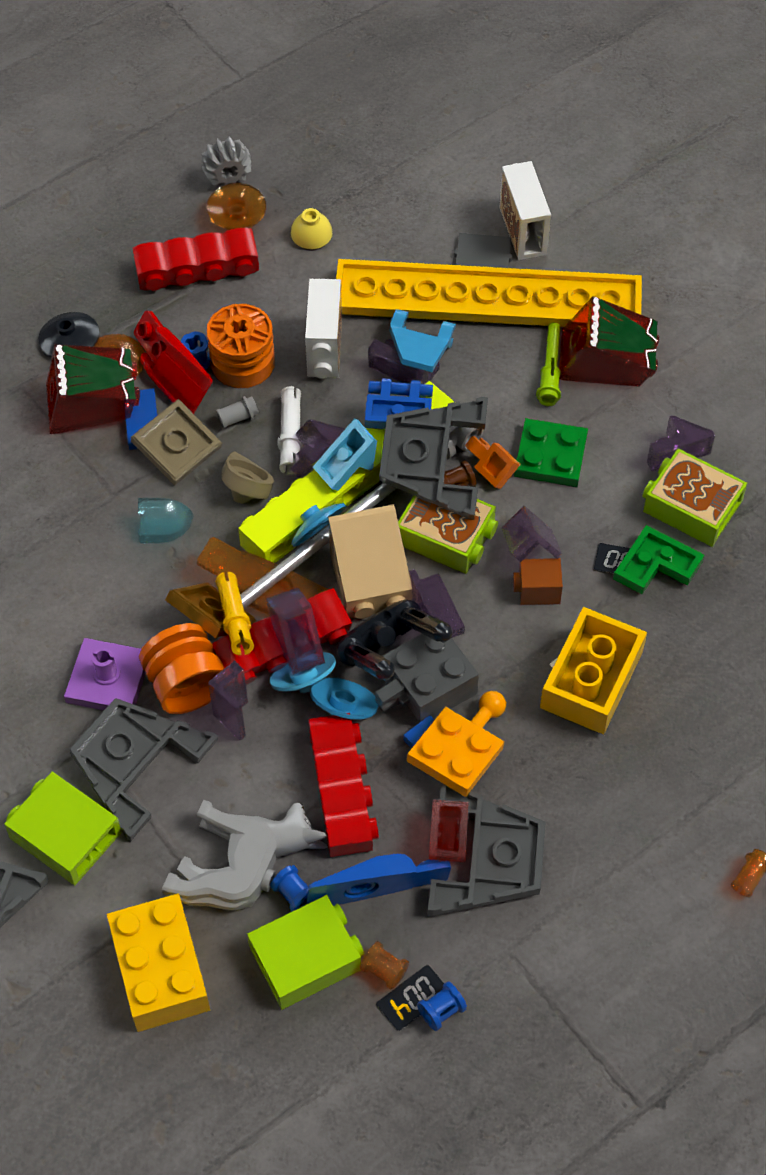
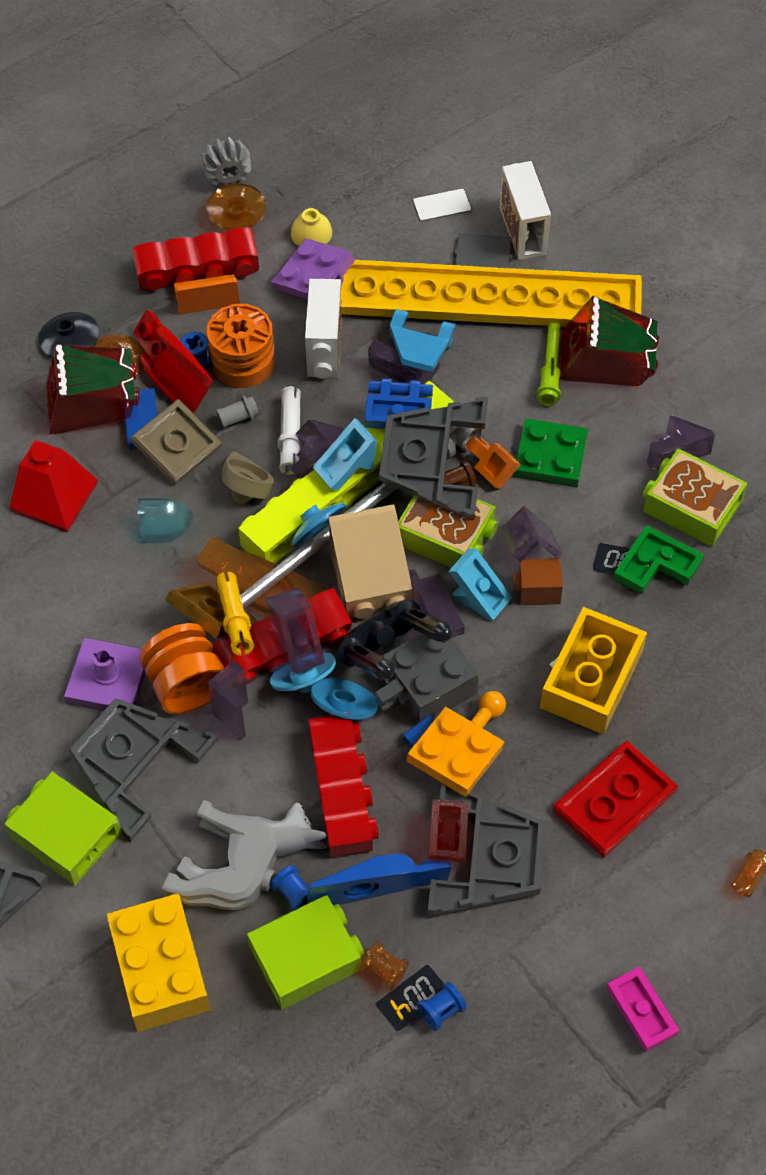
(51, 486): none -> red slope
(206, 294): none -> orange panel
(312, 261): none -> medium lavender plate
(442, 204): none -> white sticker
(479, 585): none -> medium azure slope
(615, 798): none -> red tile
(642, 1009): none -> dark pink plate

